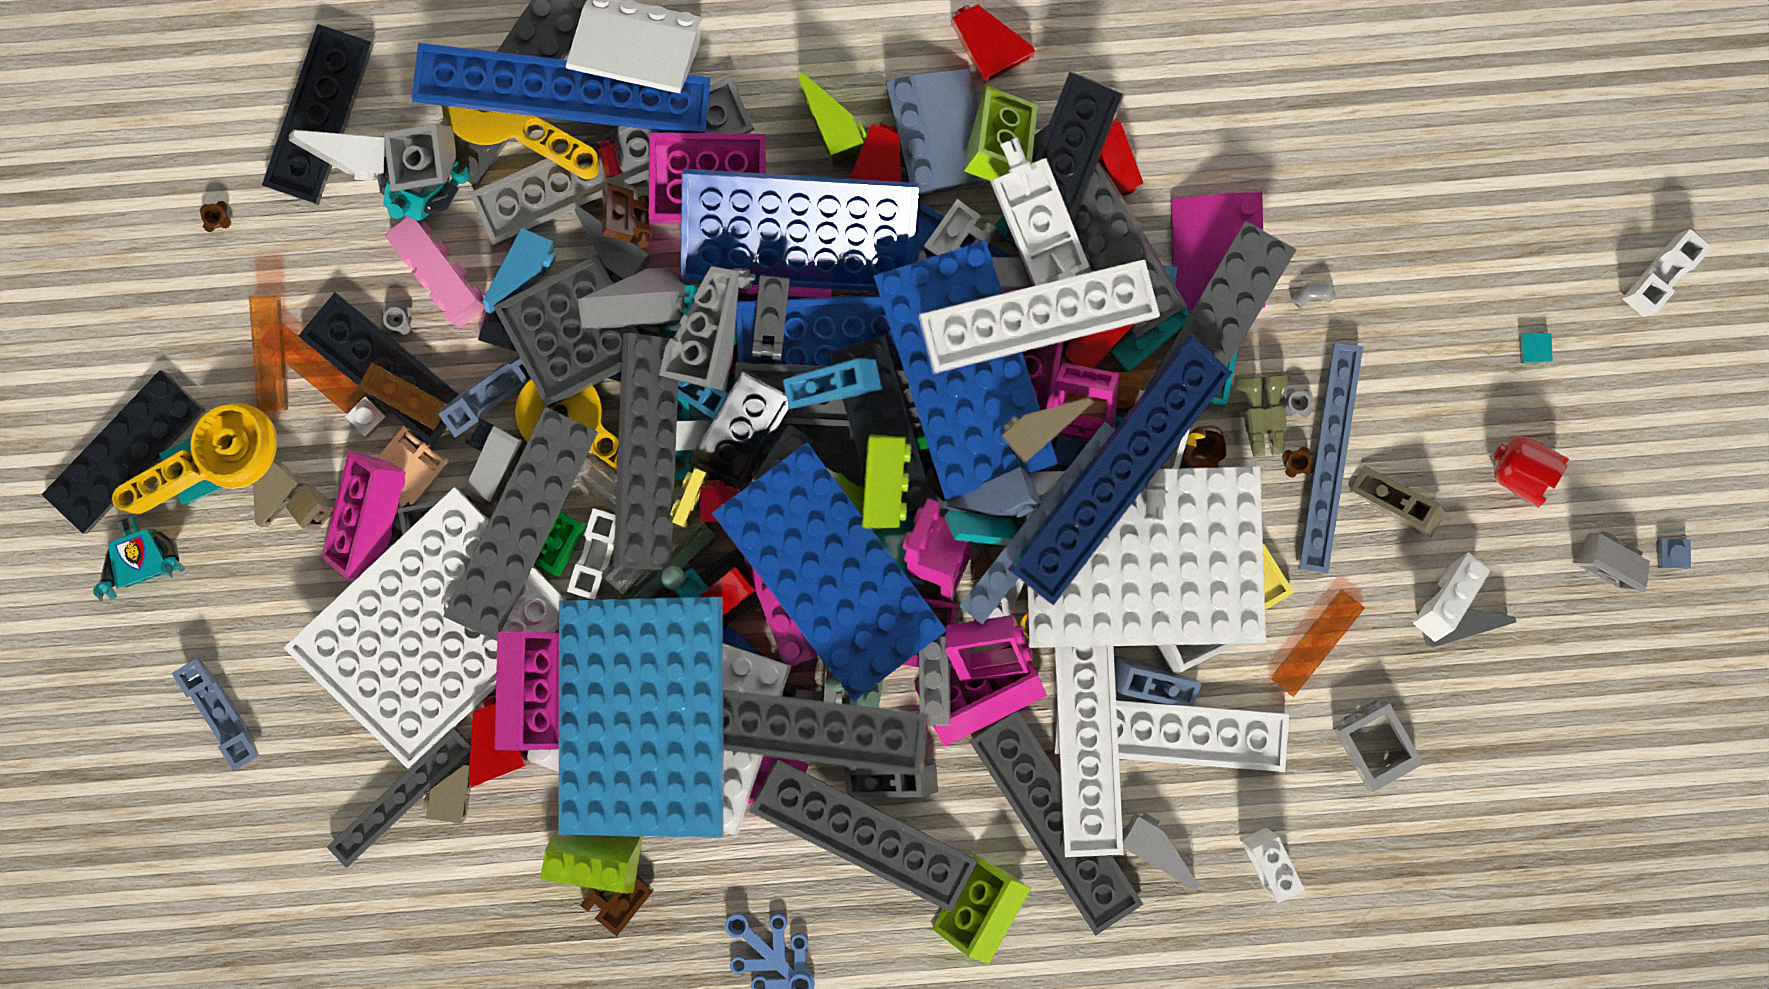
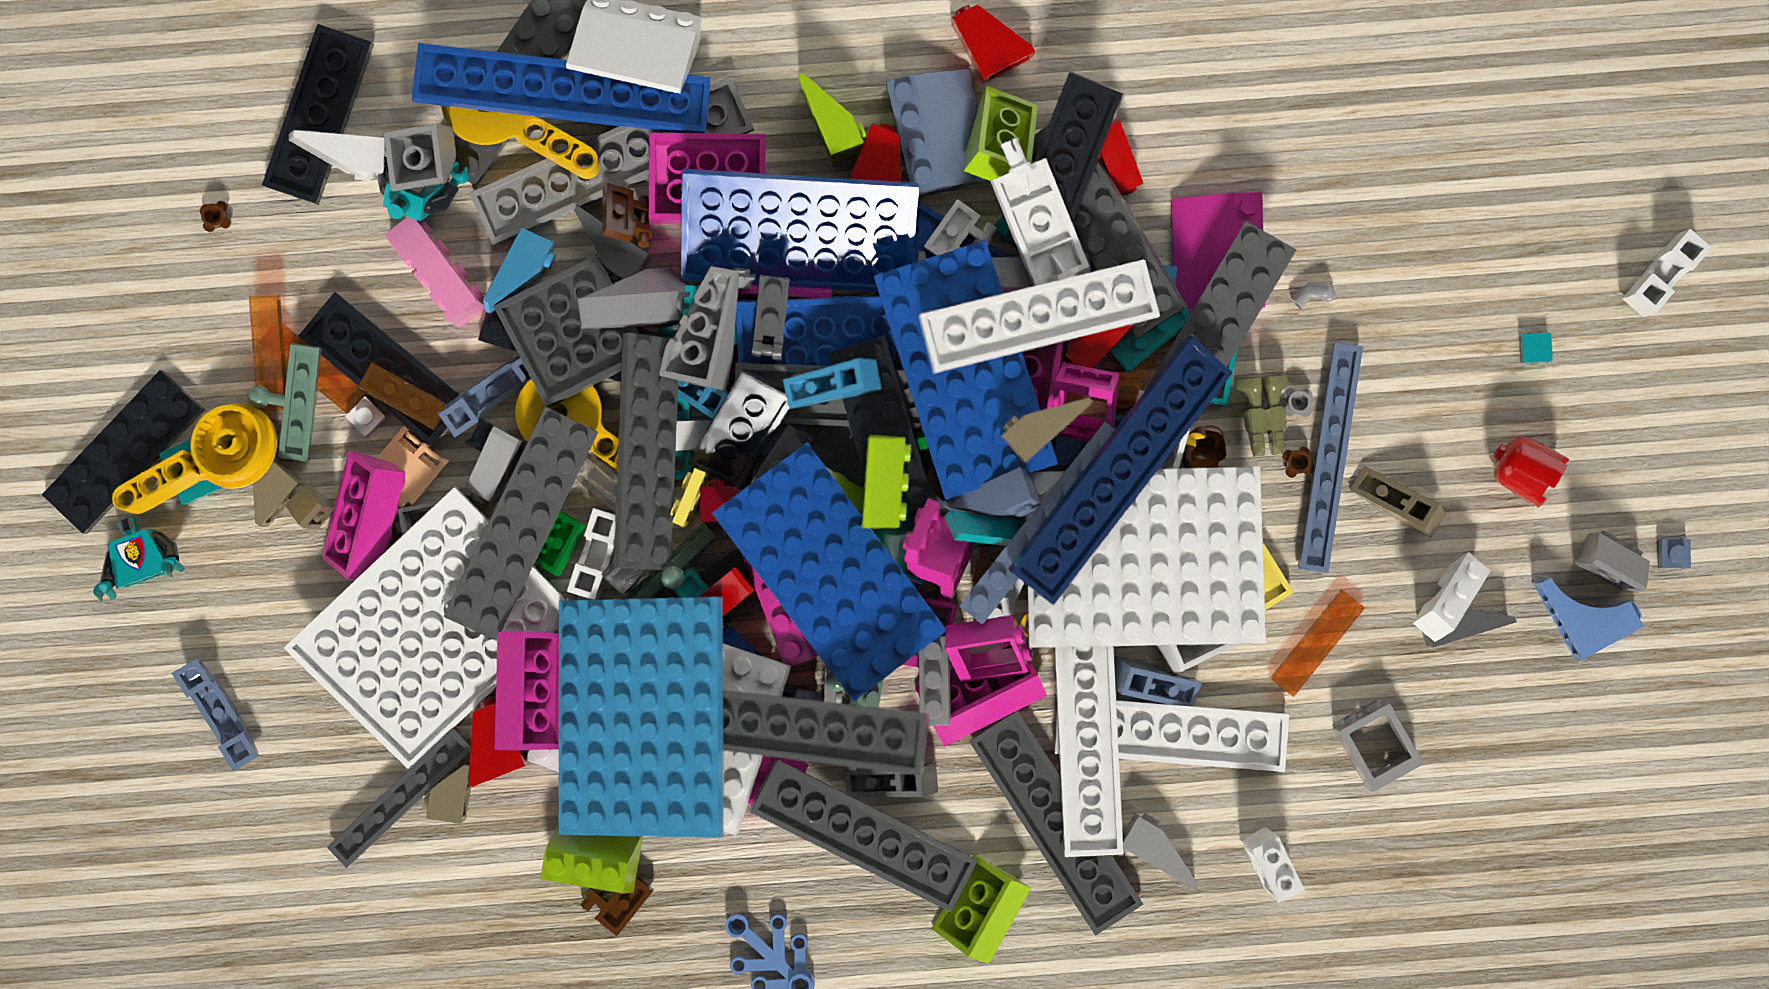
(298, 401): none -> sand green plate
(391, 313): light grey plate -> none
(609, 158): dark red pin -> none
(1155, 501): light grey pin -> none
(1587, 627): none -> medium blue arch

